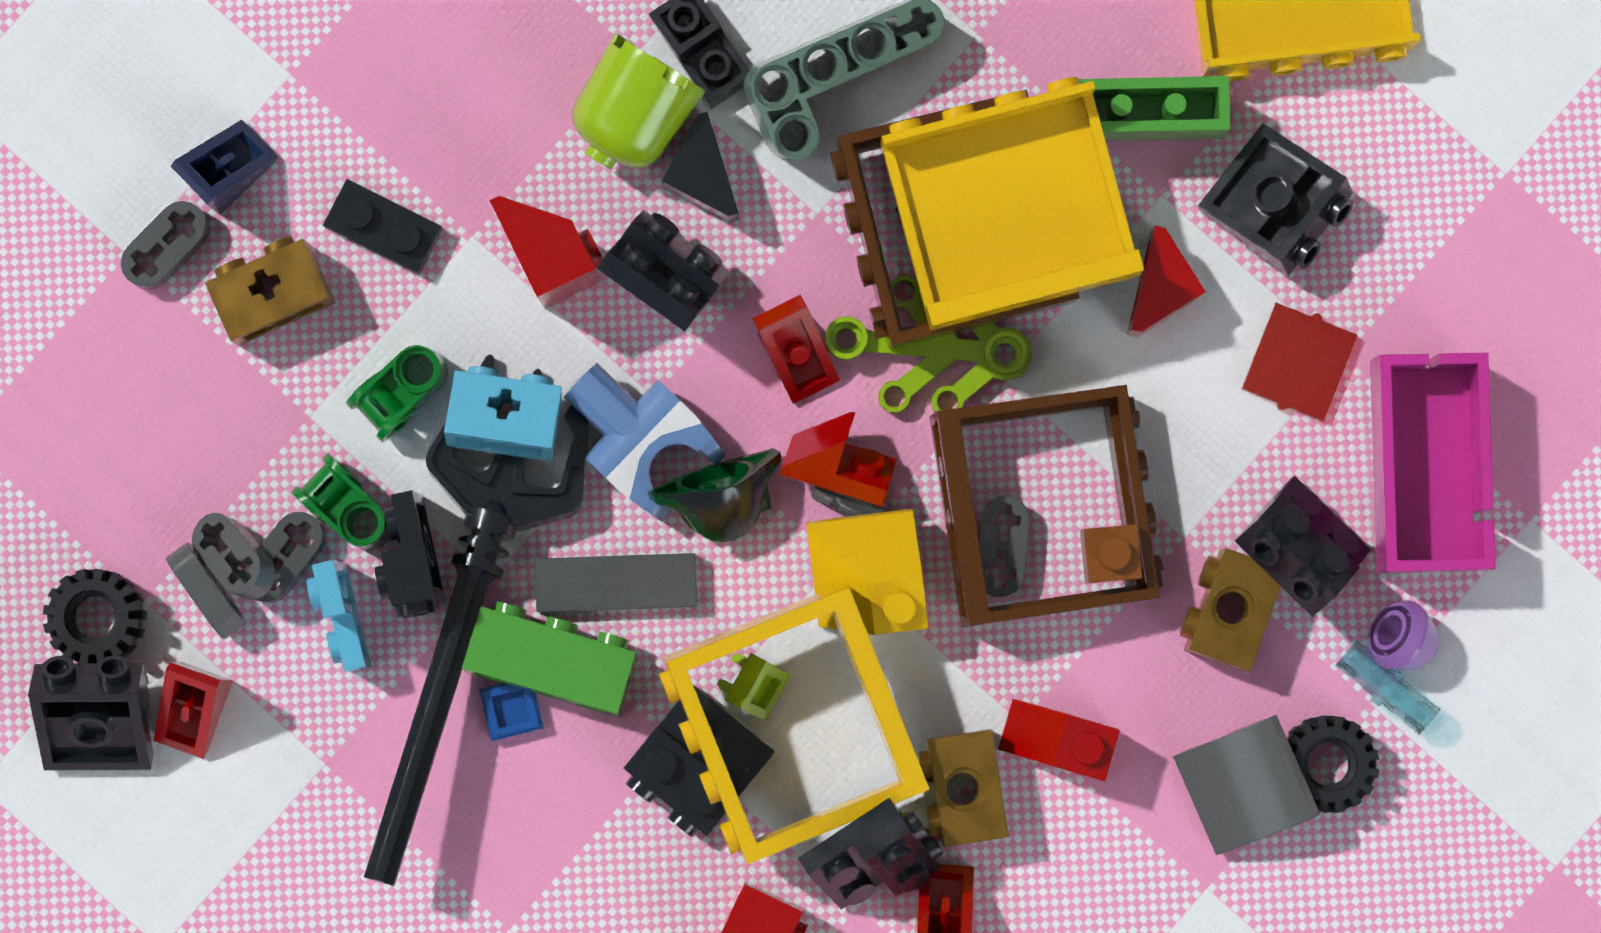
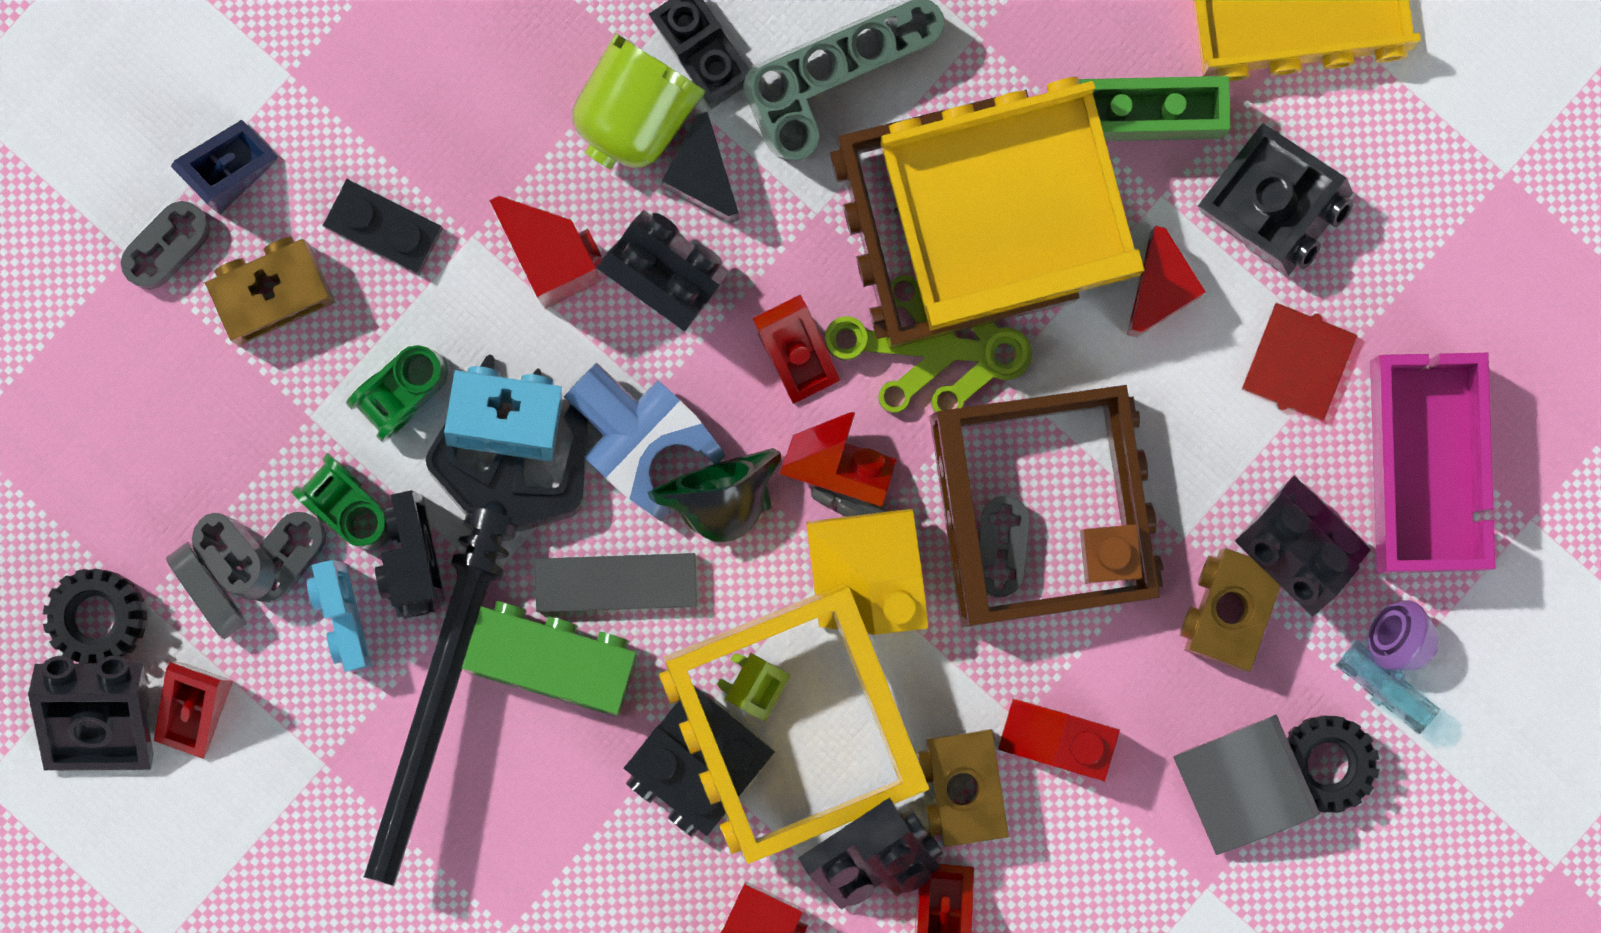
(510, 710): blue tile -> none

